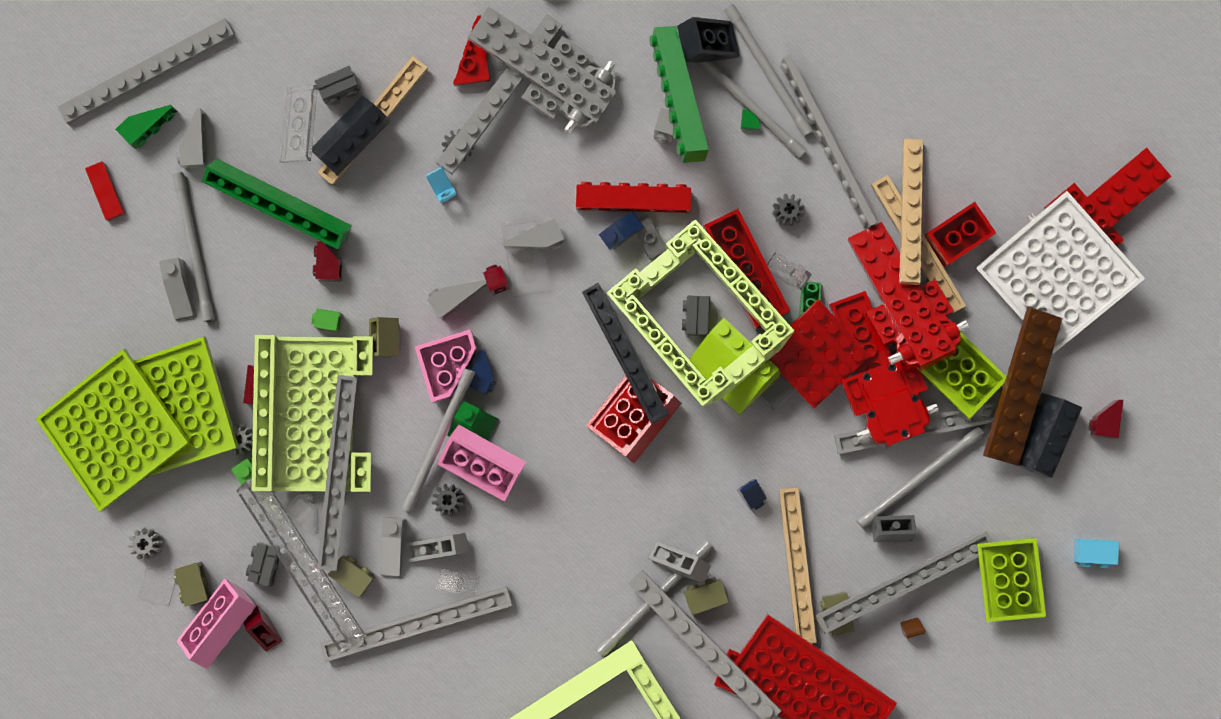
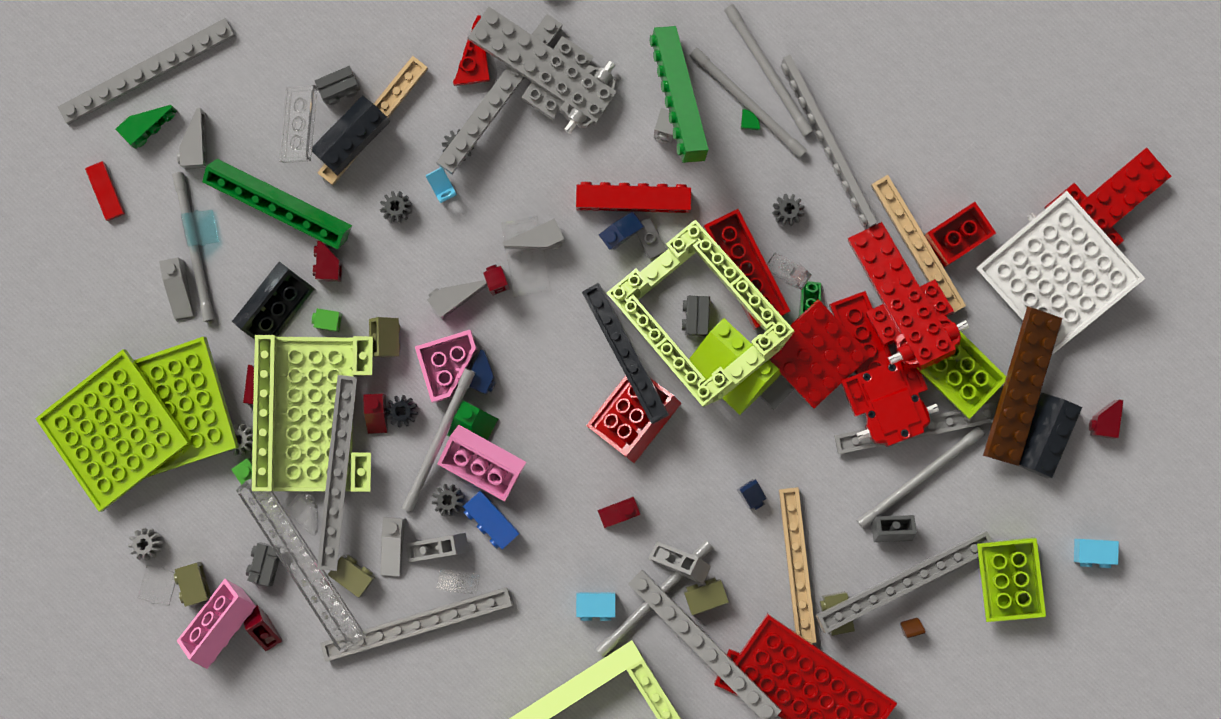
(199, 228): none -> clear light blue piece
(273, 303): none -> black slope
(375, 413): none -> dark red slope
(394, 411): none -> black gear
(403, 205): none -> dark grey gear
(490, 520): none -> blue brick
(595, 605): none -> medium azure brick
(618, 512): none -> dark red slope
(707, 40): black slope -> none
(911, 212): tan plate -> none

